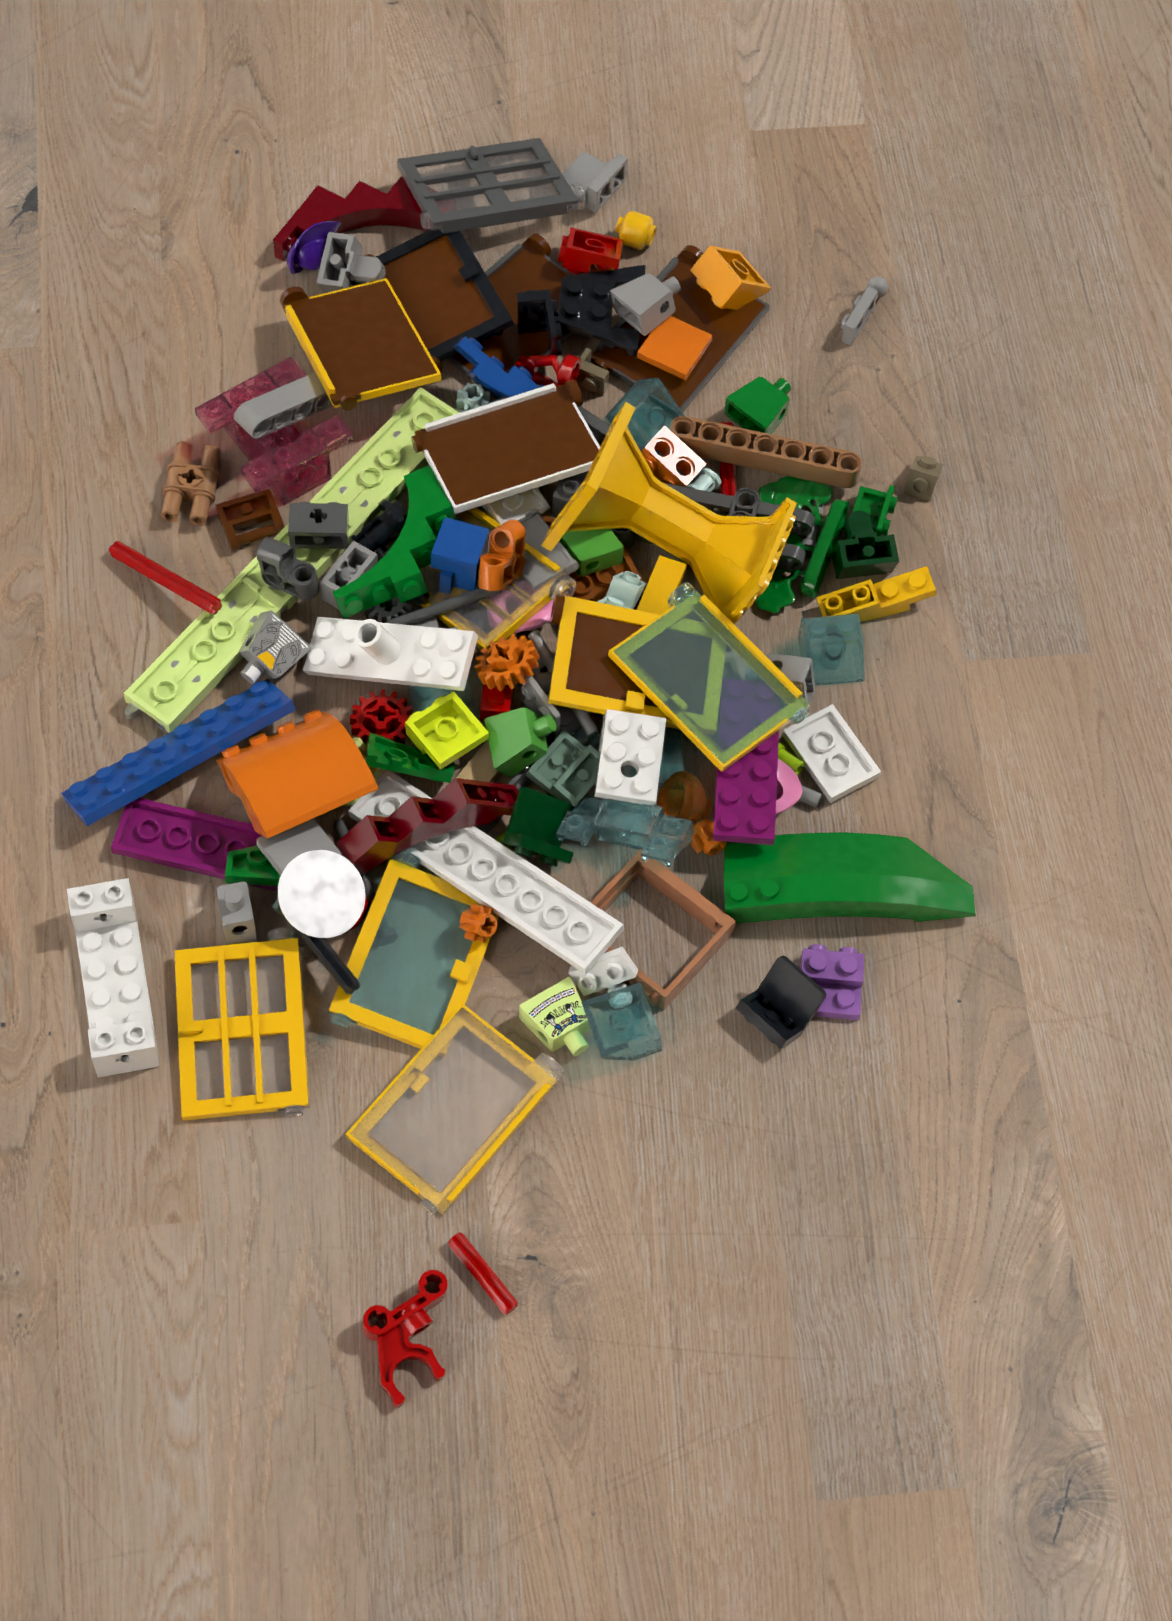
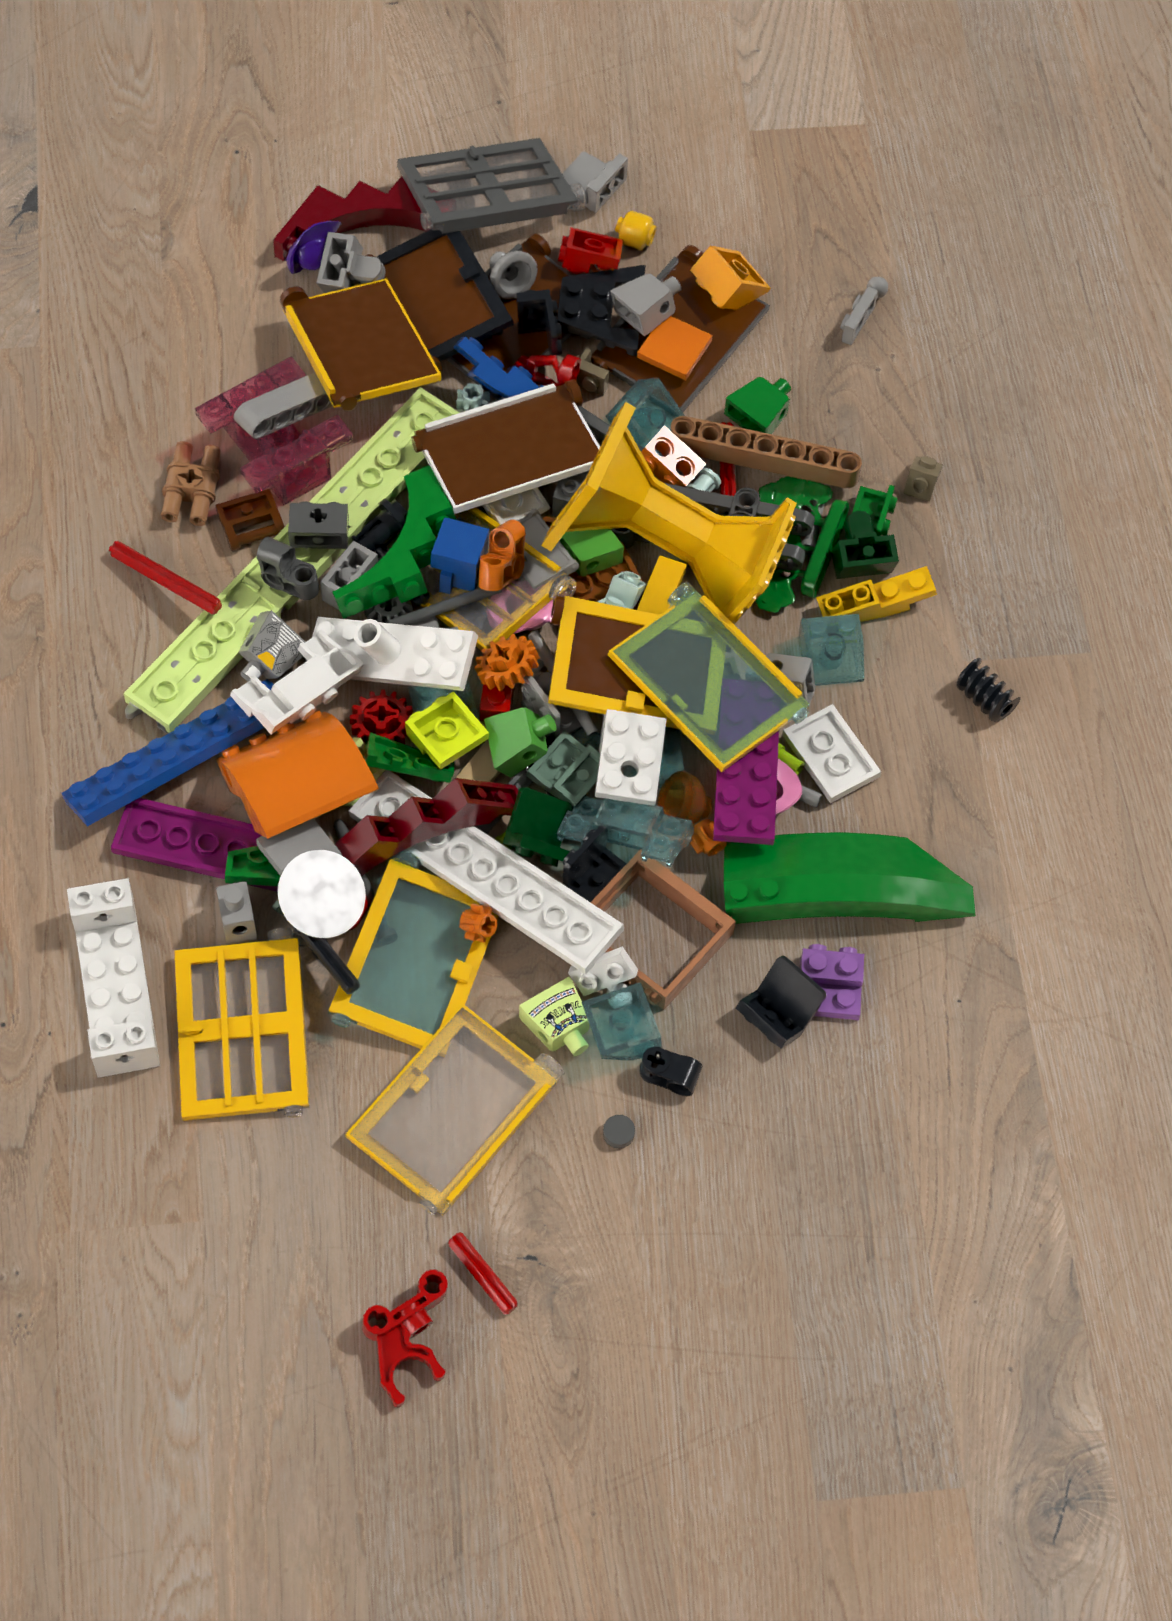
(302, 689): none -> white bracket
(512, 273): none -> light grey hair
(591, 865): none -> black bracket
(619, 1131): none -> dark grey tile
(673, 1073): none -> black piece
(985, 692): none -> black piece

